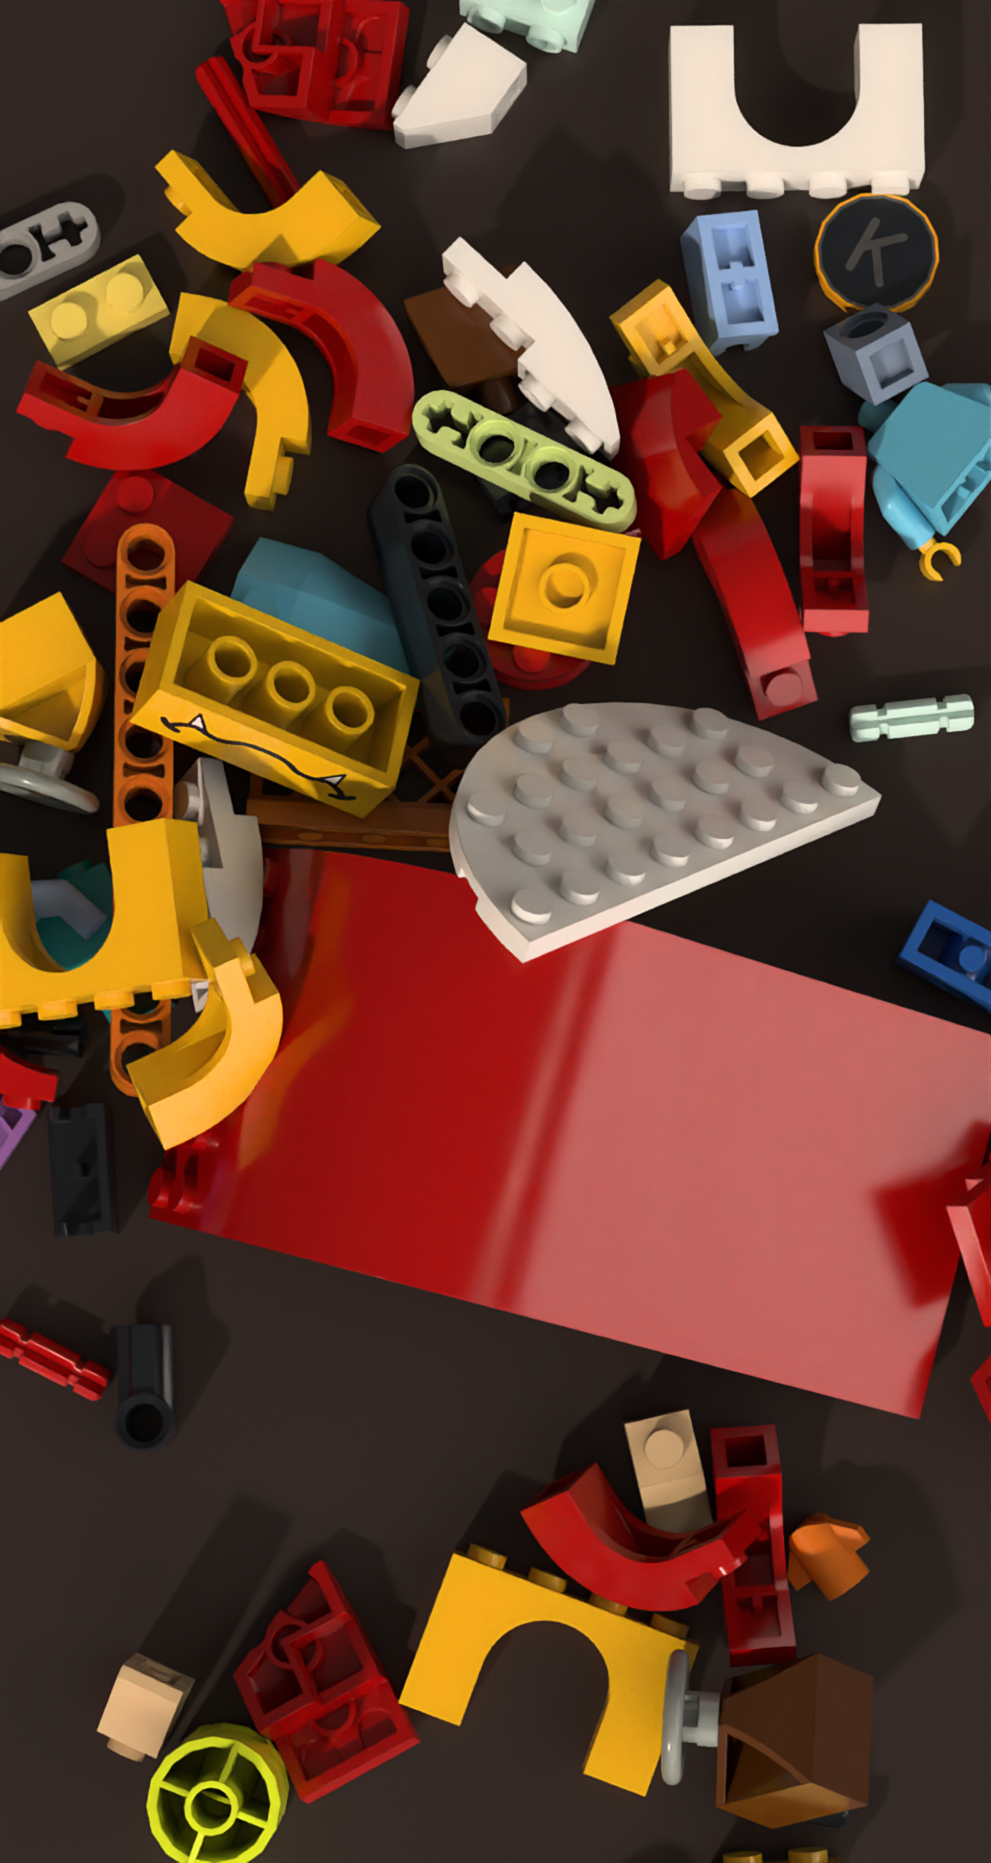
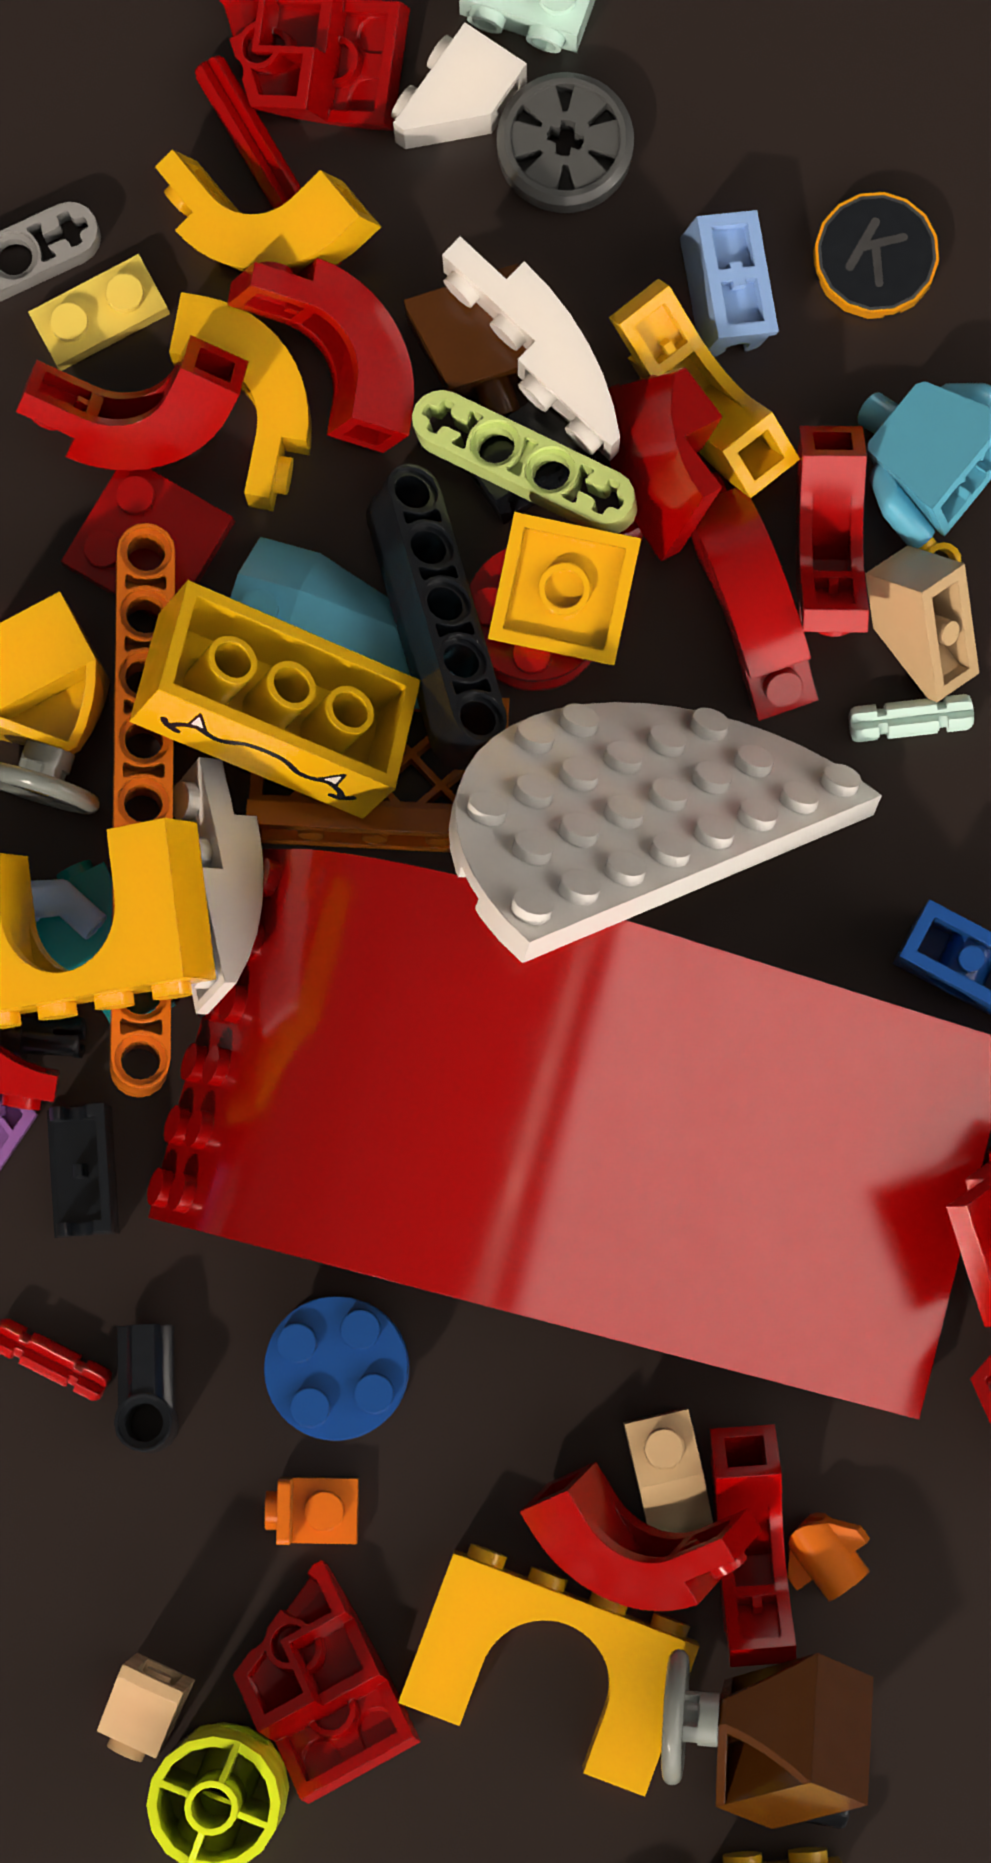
(222, 1054): yellow arch -> none
(313, 1510): none -> orange bracket
(336, 1368): none -> blue wheel
(598, 125): none -> dark grey wheel
(721, 152): white arch -> none
(876, 353): sand blue brick -> none
(925, 618): none -> tan slope

